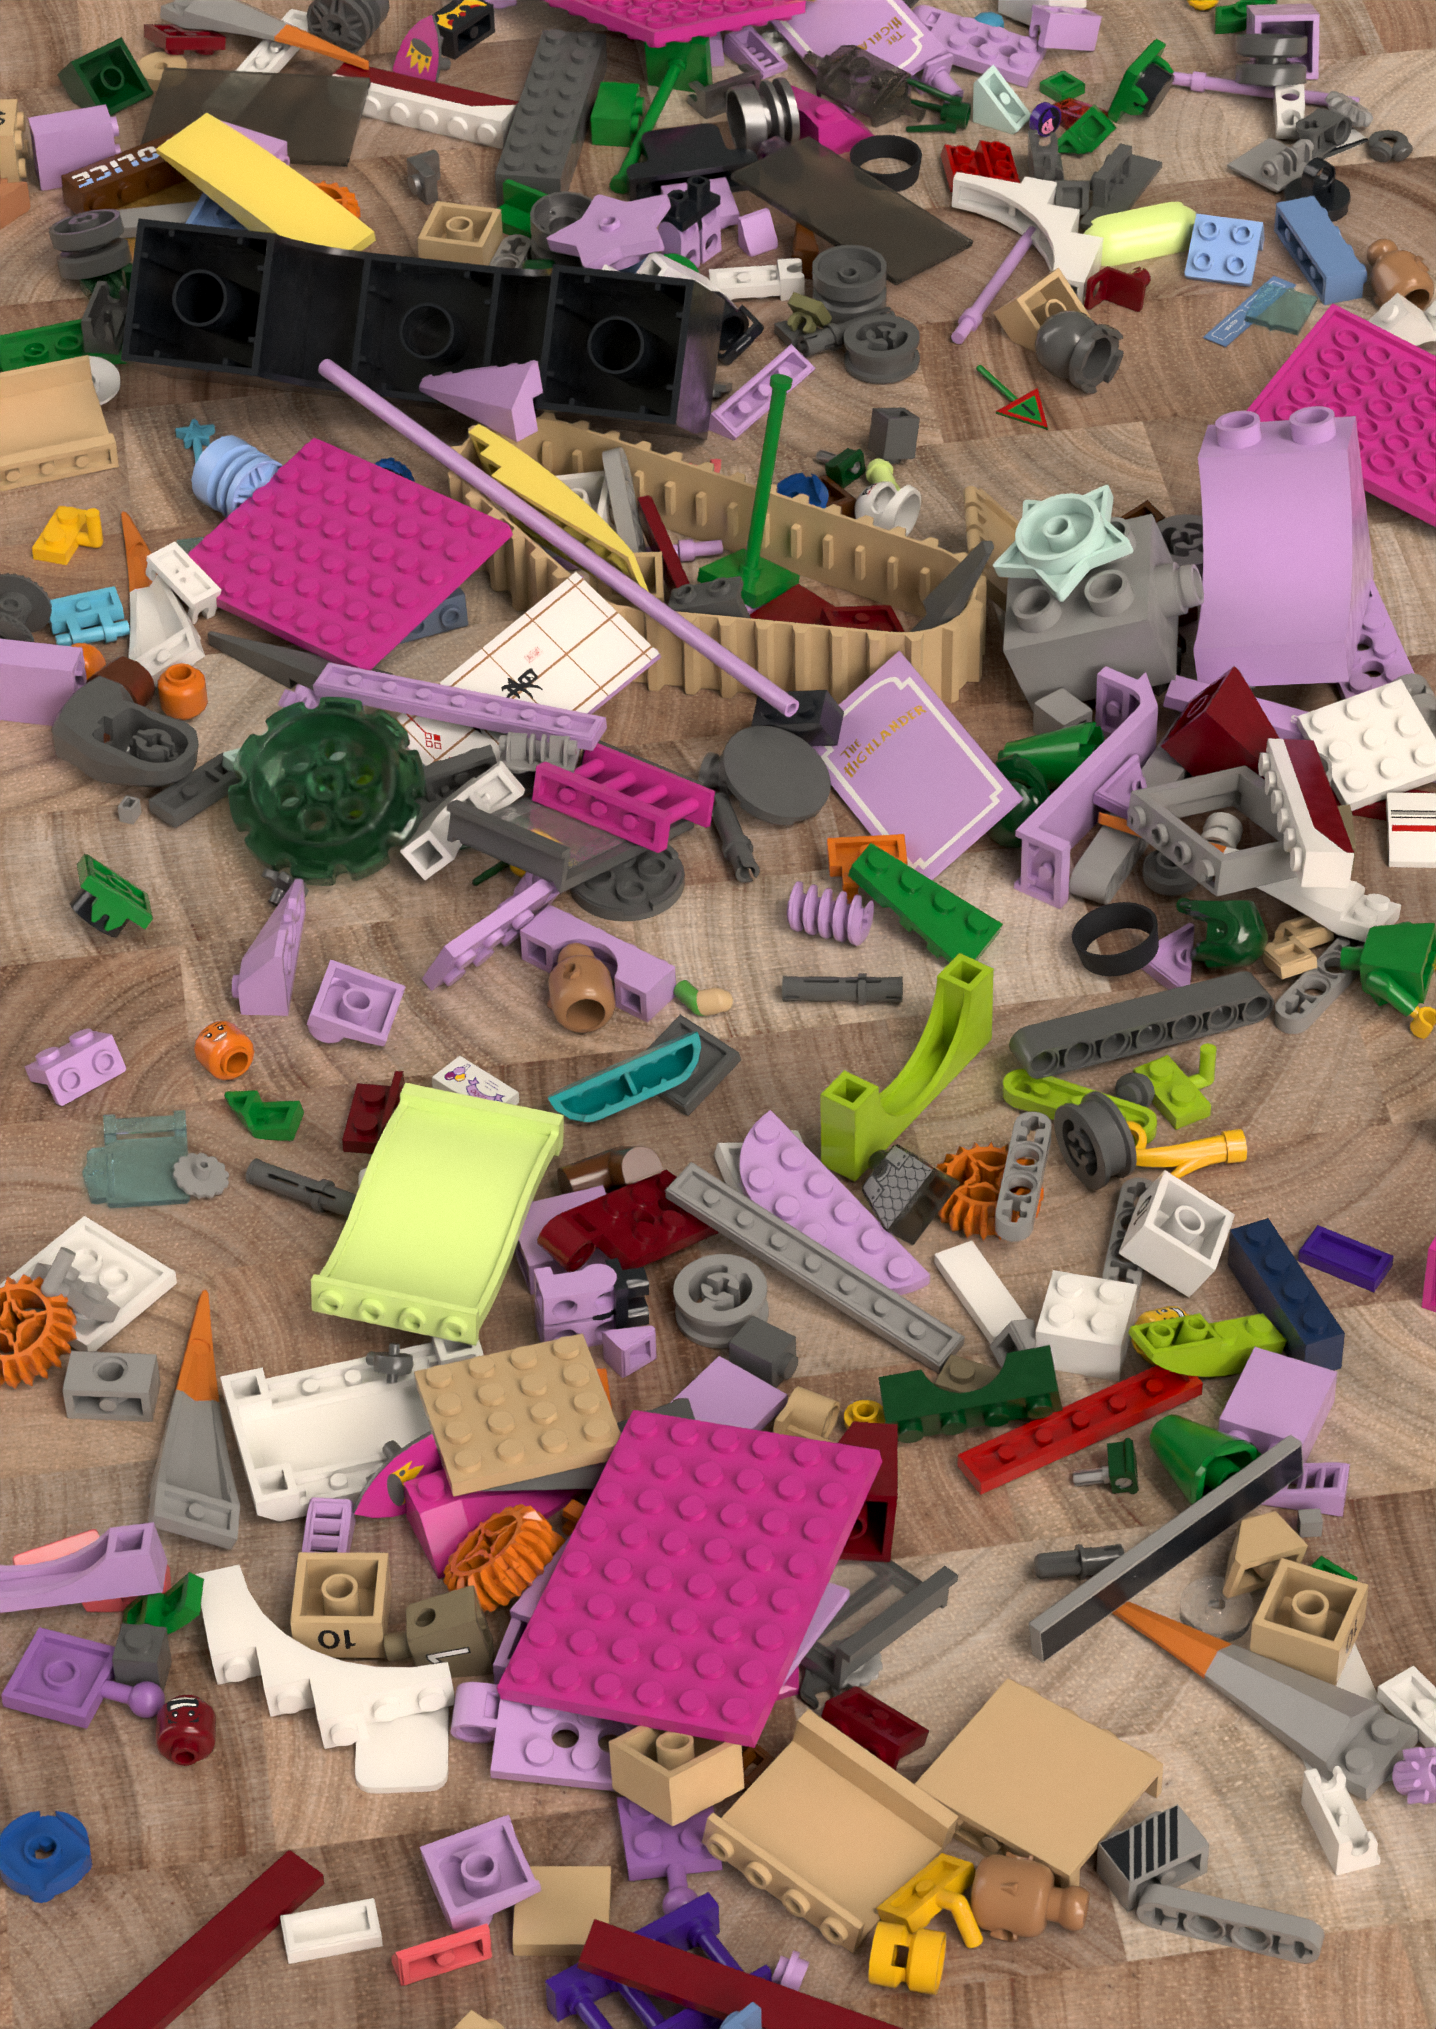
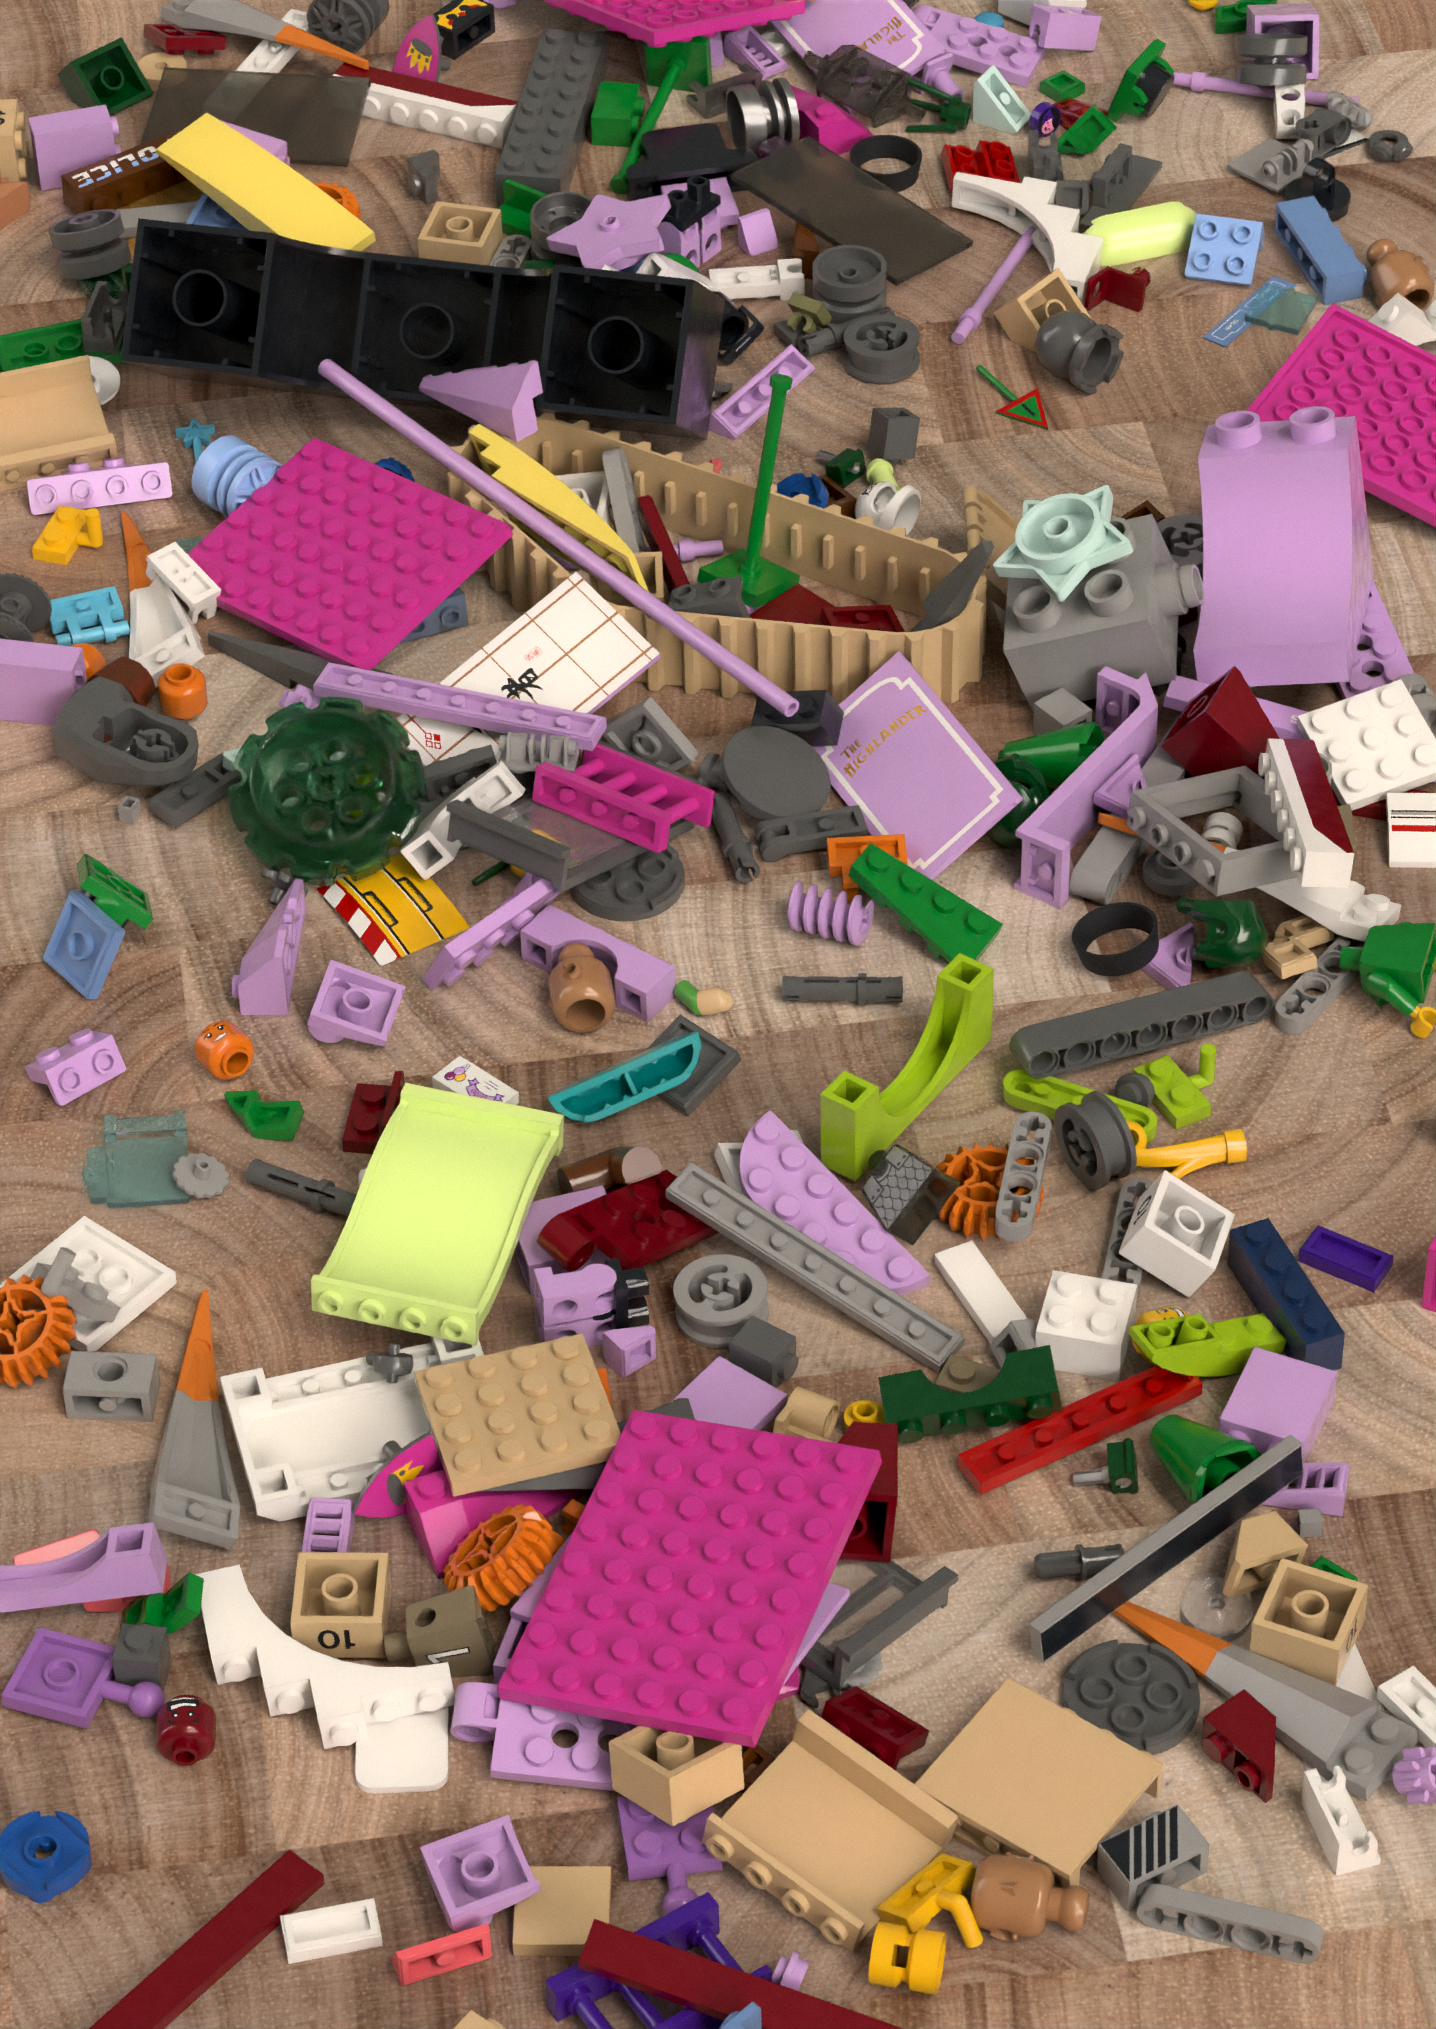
(83, 945): none -> medium blue plate
(99, 486): none -> lavender bracket
(395, 910): none -> yellow sticker
(650, 735): none -> light grey plate
(808, 831): none -> dark grey plate
(1135, 1693): none -> dark grey tile
(1243, 1741): none -> dark red slope

